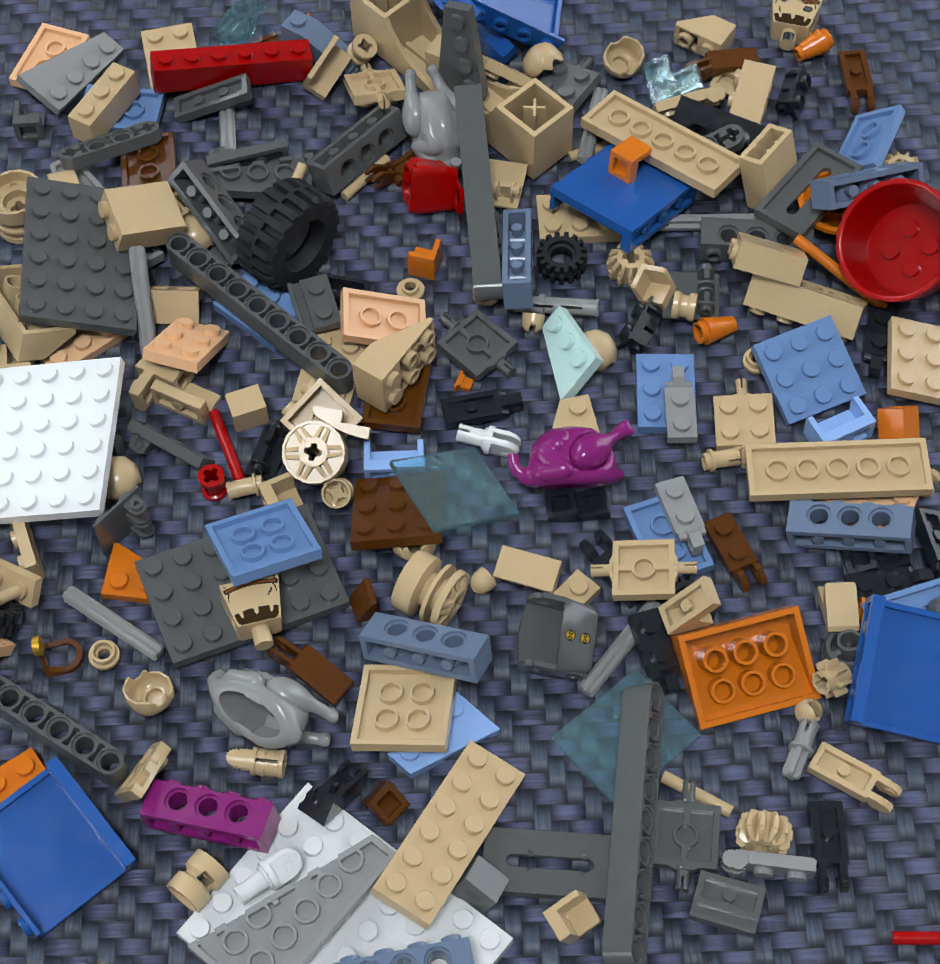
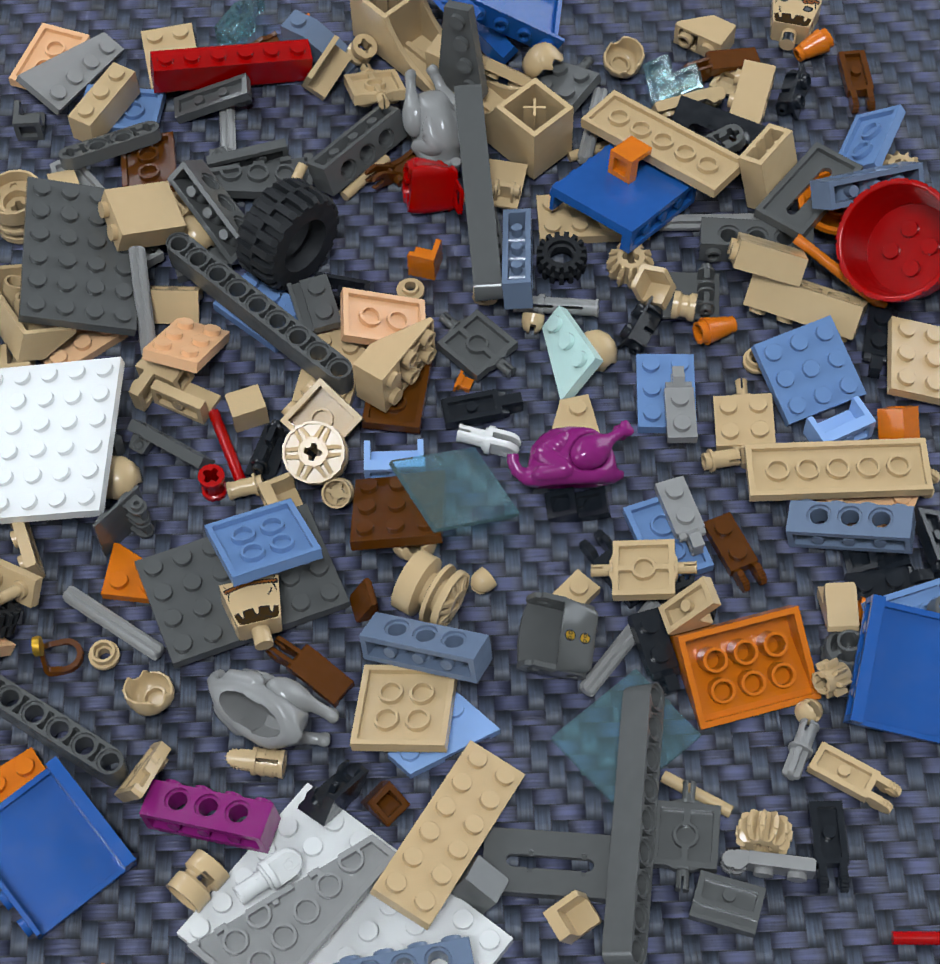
(335, 419): slope -> none
(528, 569): tan hinge -> none

